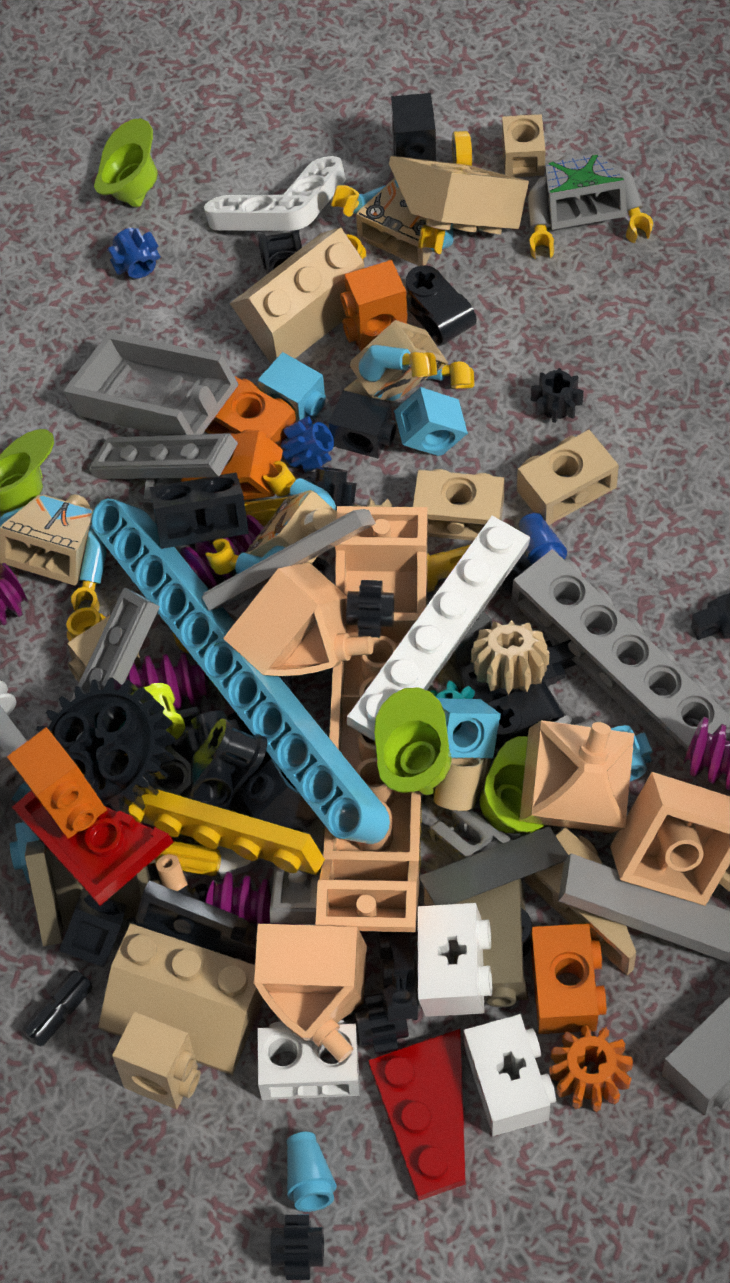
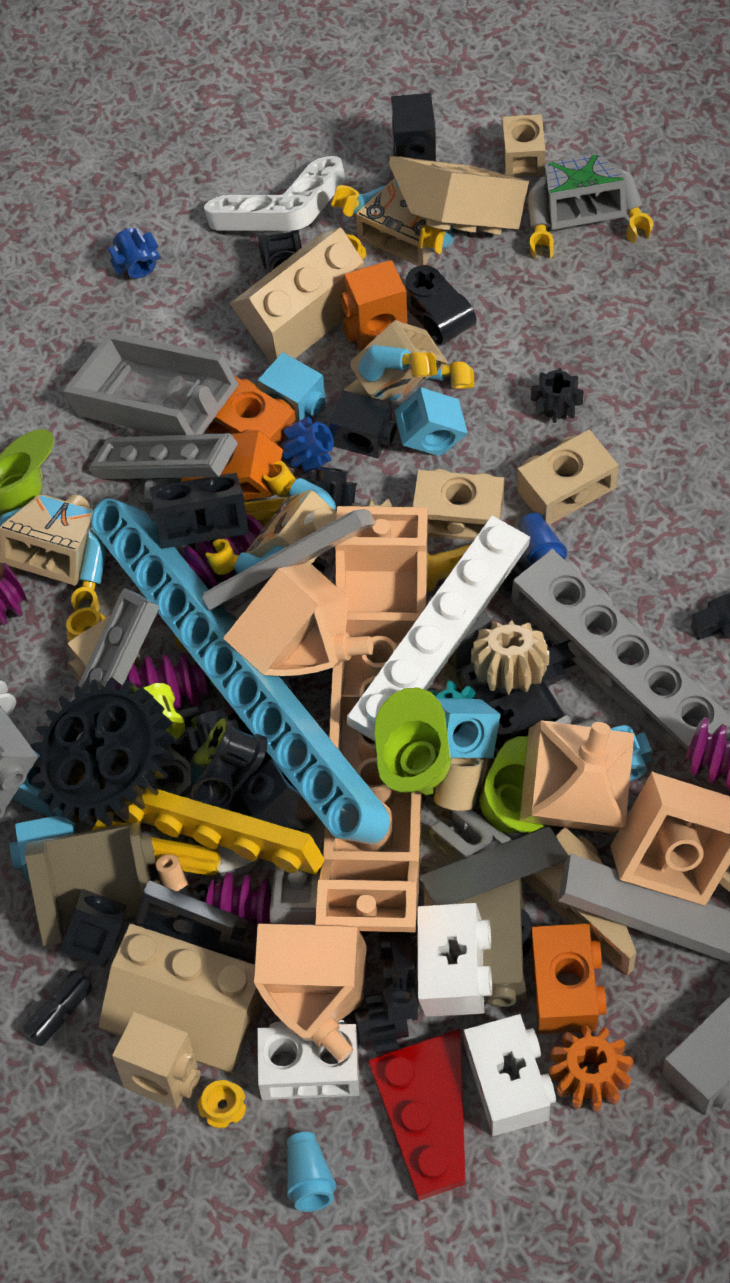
(57, 783): orange brick -> none
(101, 855): red wing -> none
(126, 163): lime piece -> none
(222, 1091): none -> yellow plate
(297, 1247): black gear -> none
(370, 608): black gear -> none
(461, 148): yellow tile -> none

